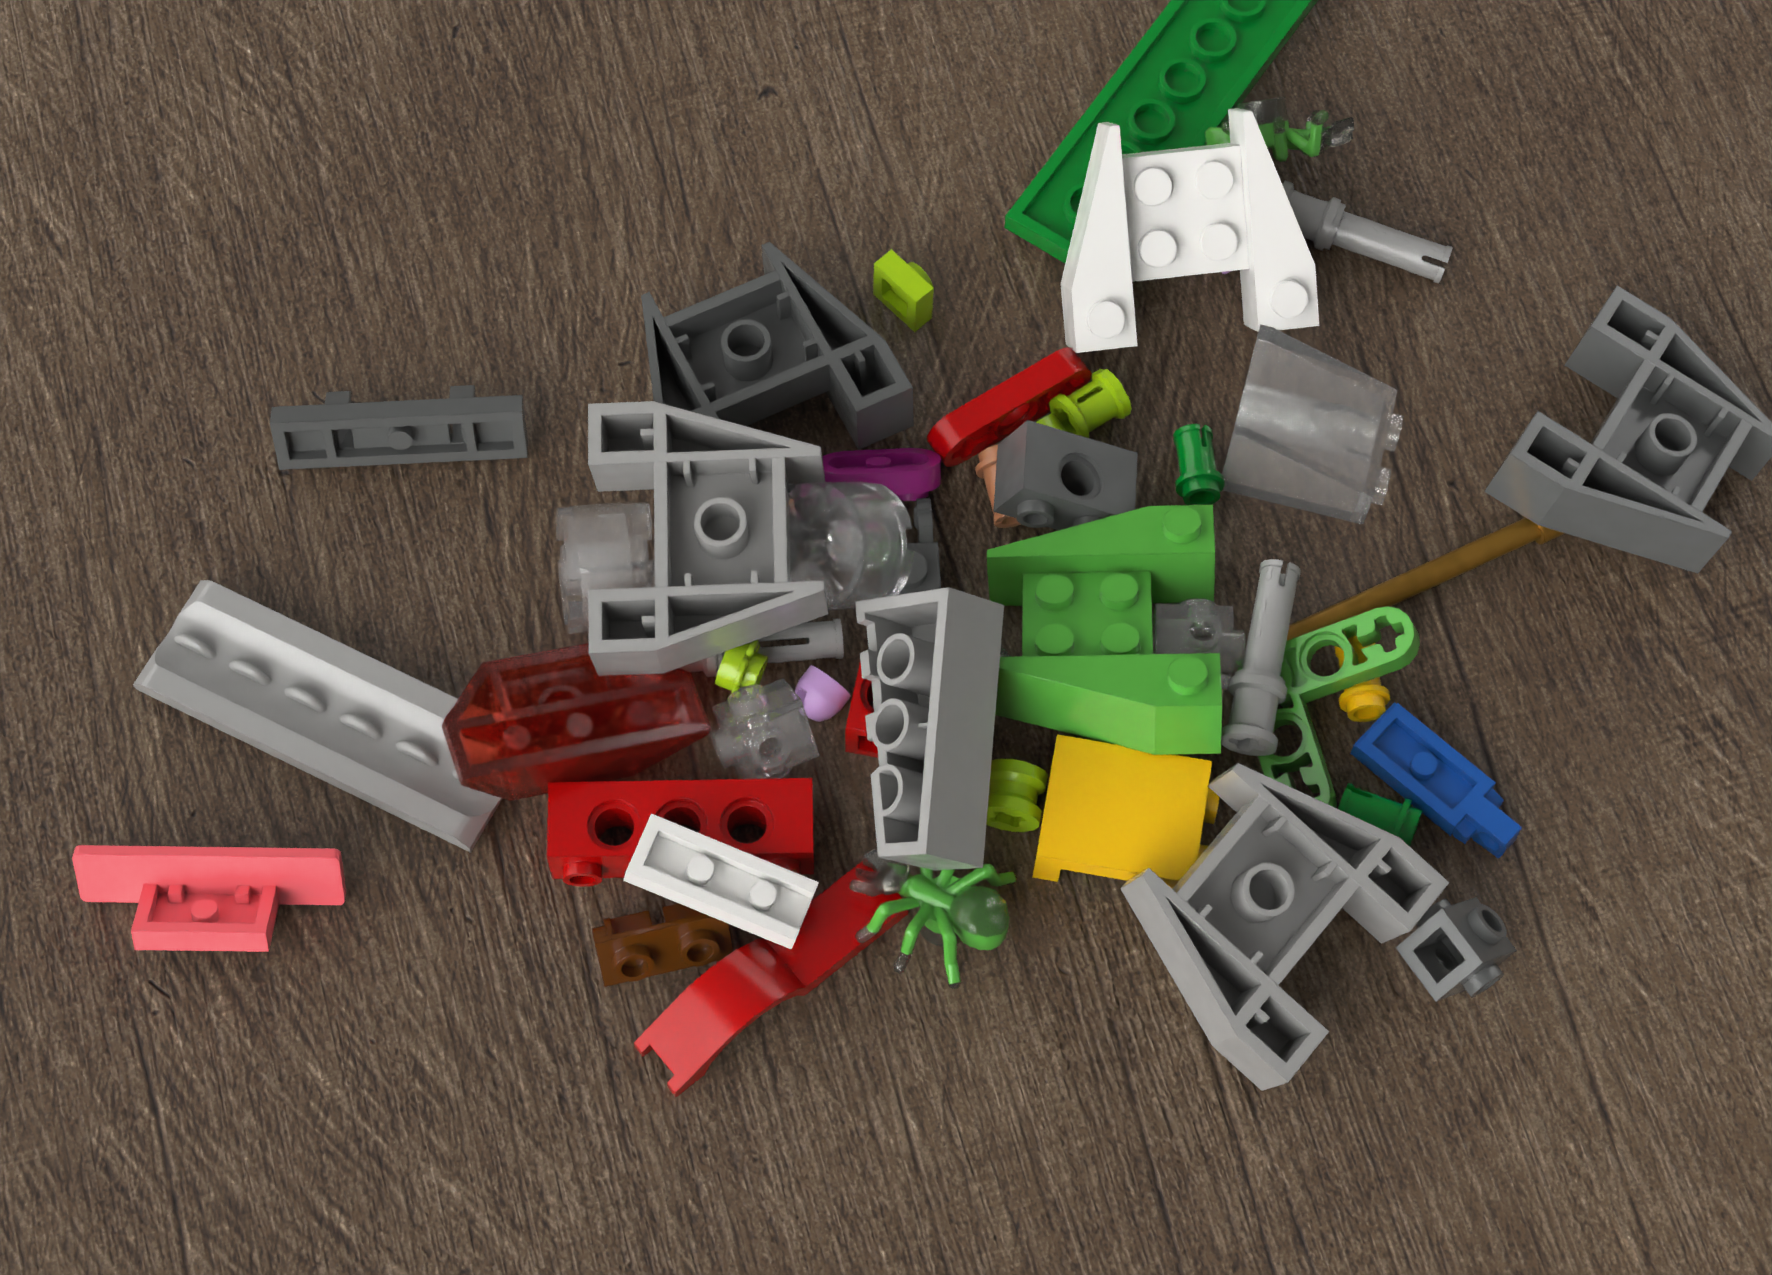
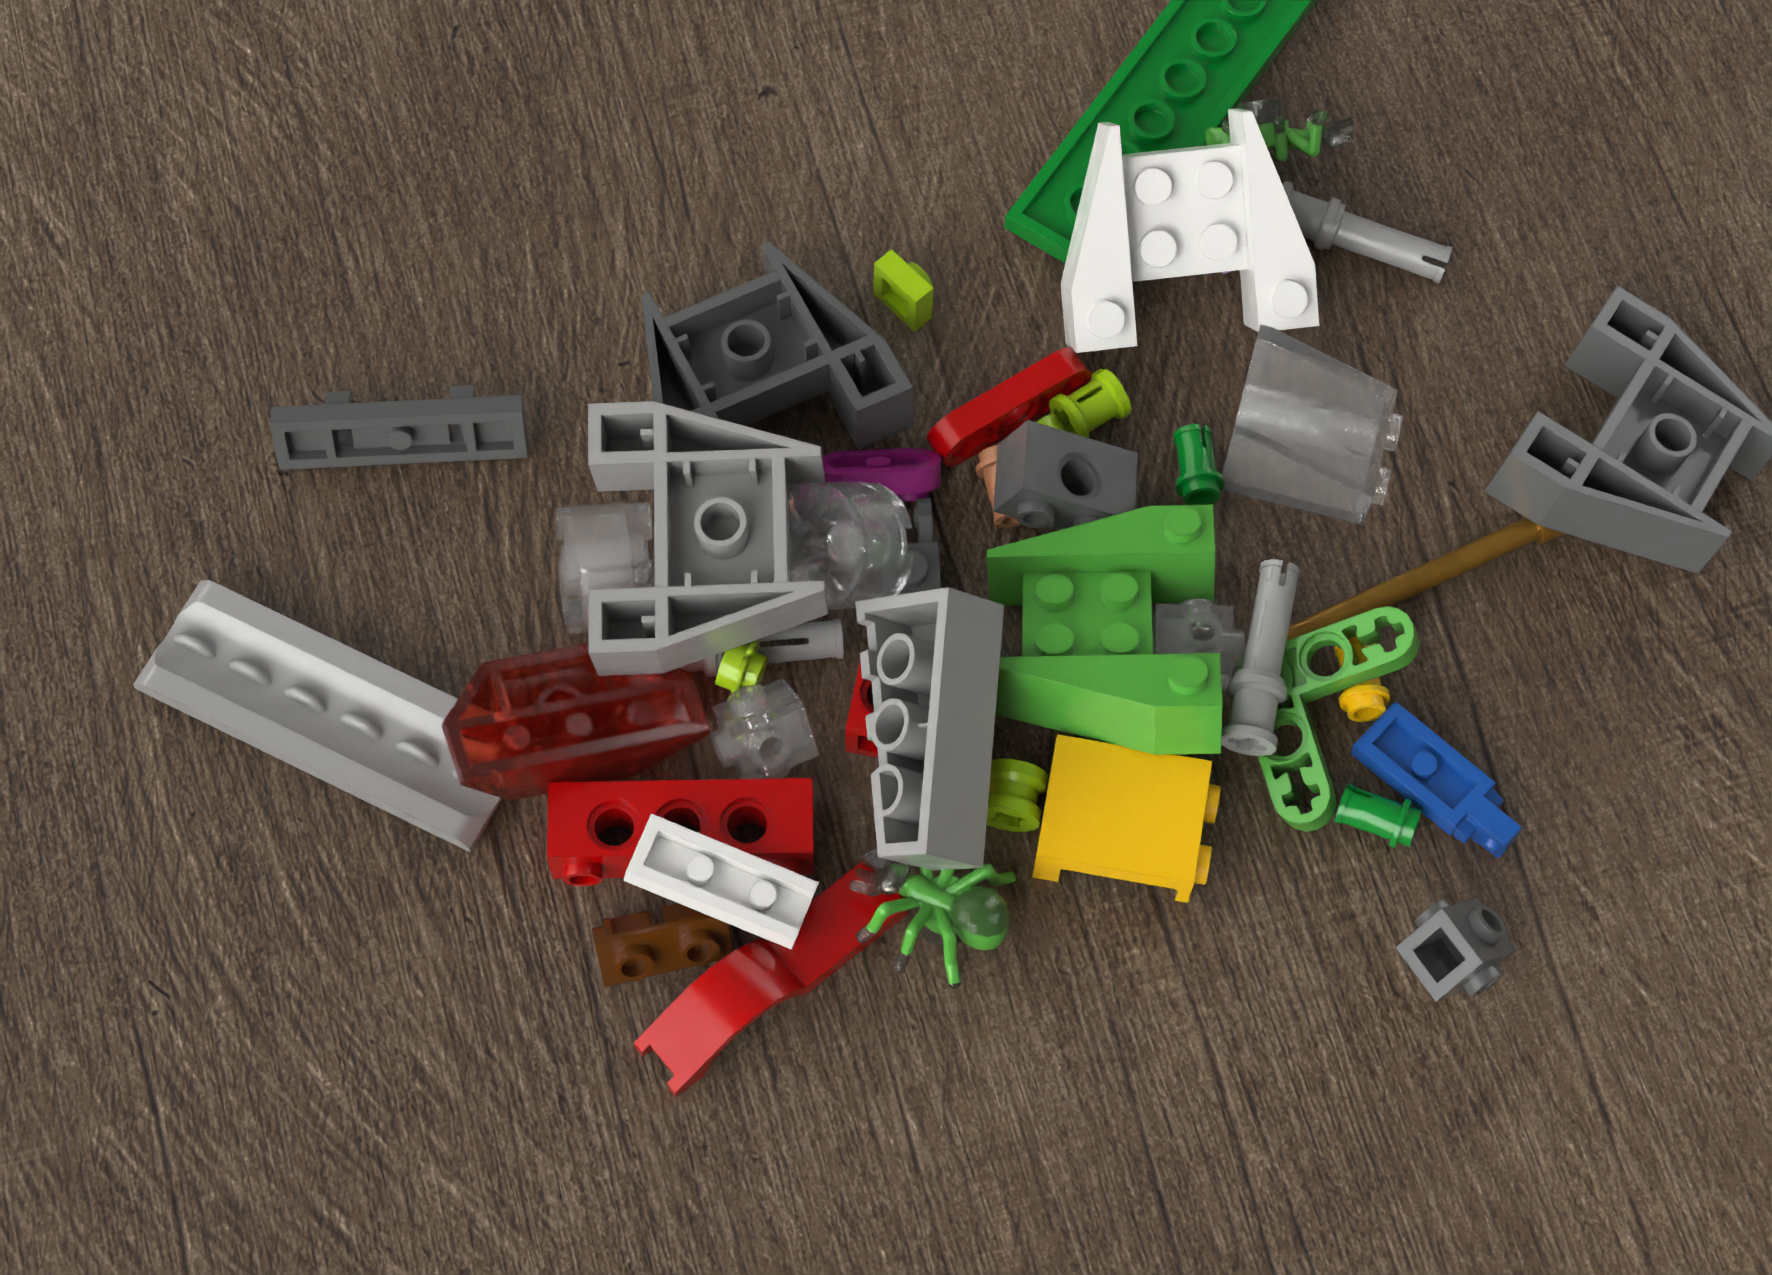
(208, 893): coral bracket -> none
(820, 694): lavender hinge -> none
(1260, 905): light grey wedge -> none

